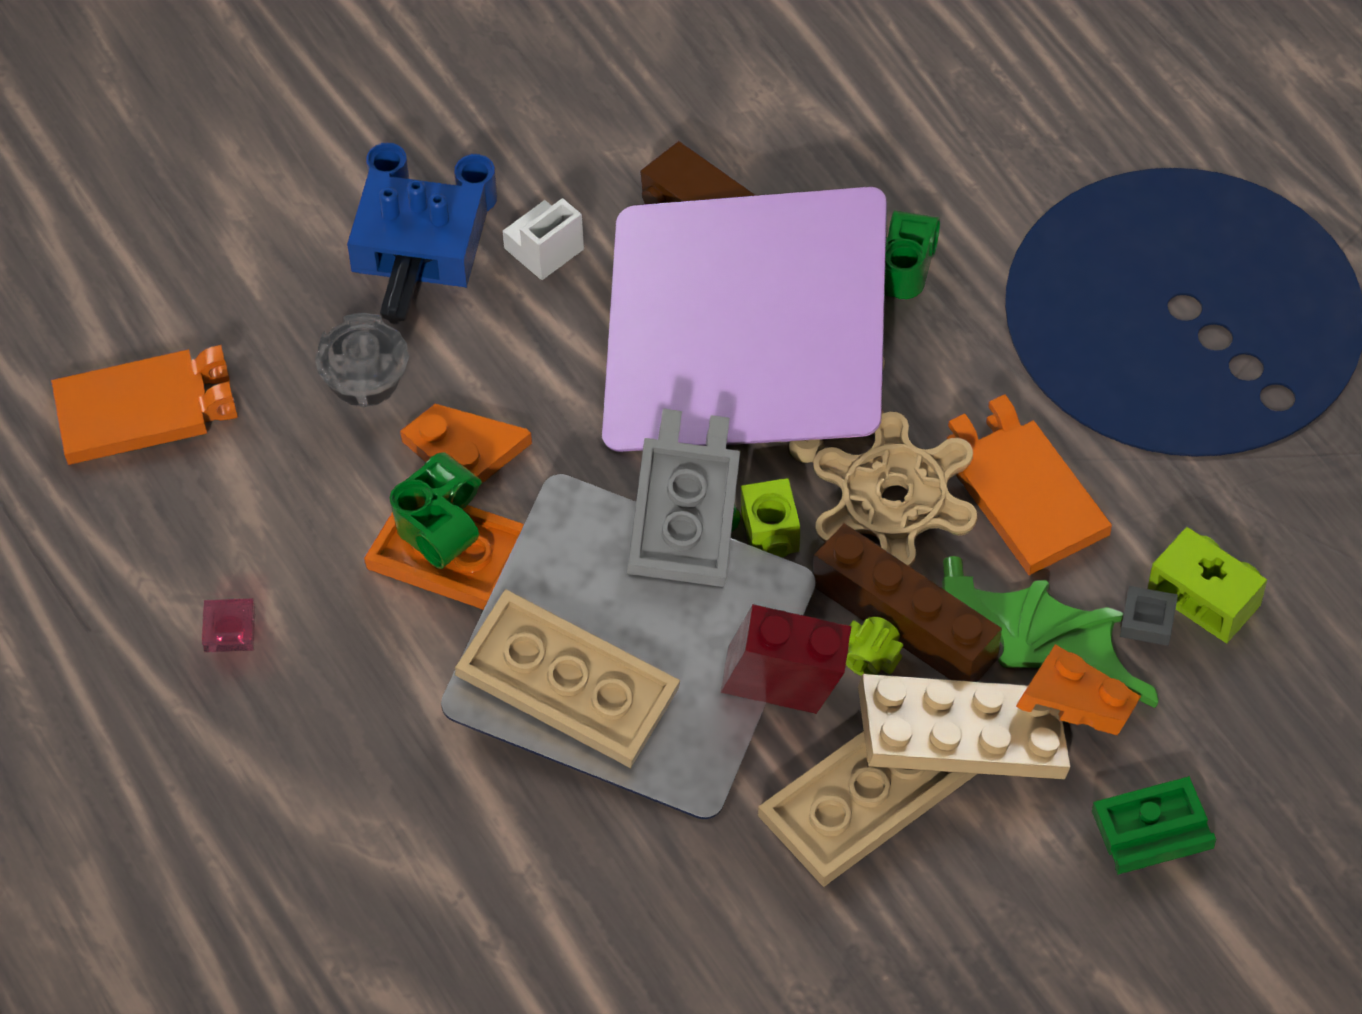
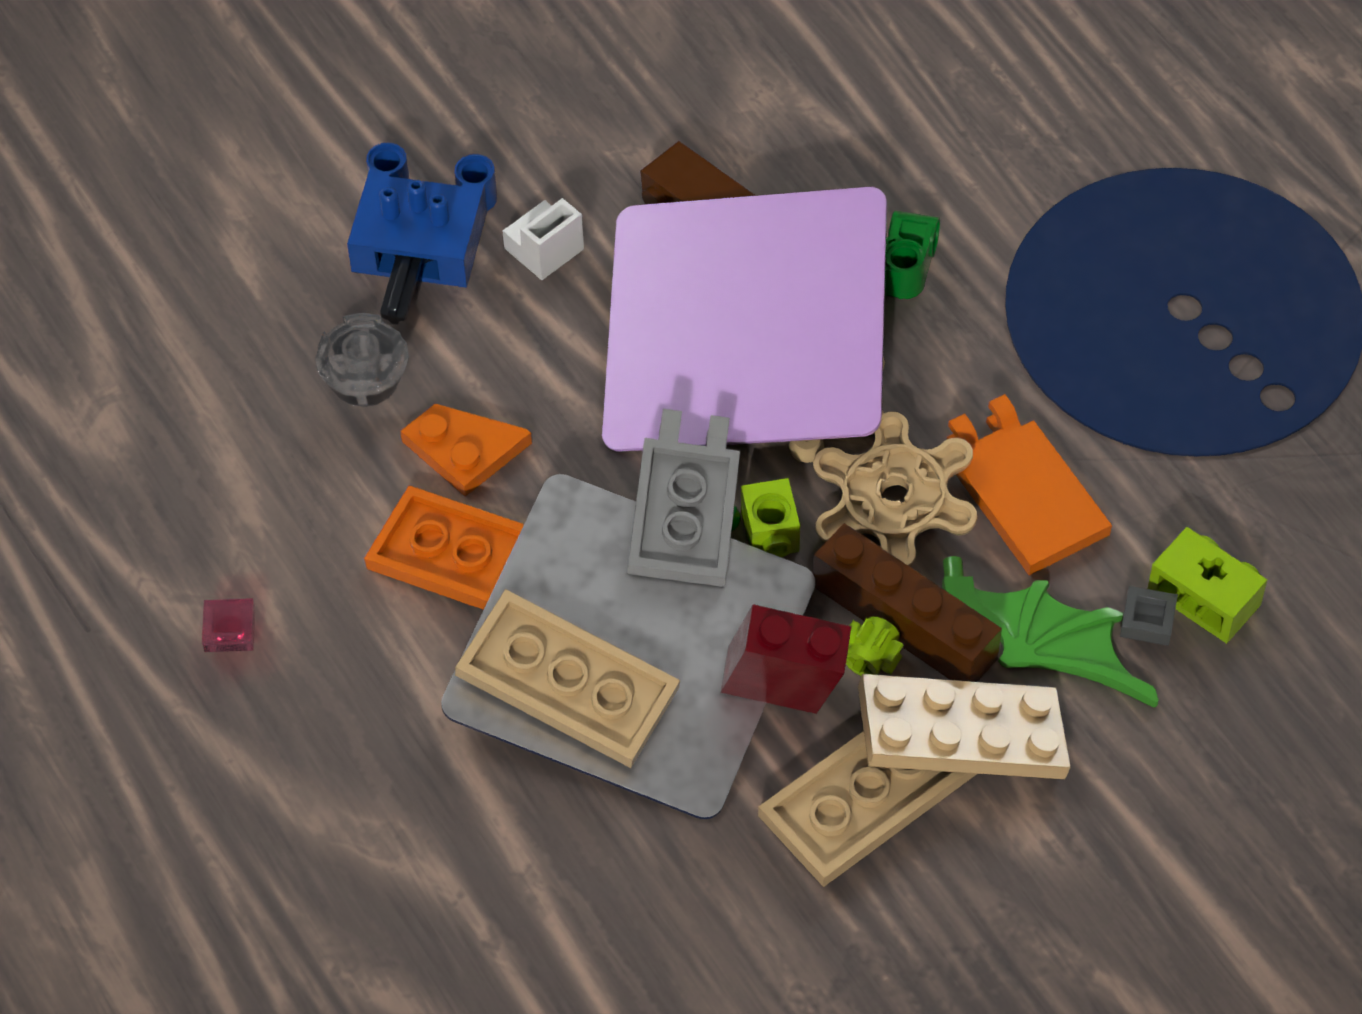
(141, 403): orange tile -> none
(431, 510): green piece -> none
(1079, 693): orange wing -> none
(1153, 825): green plate -> none

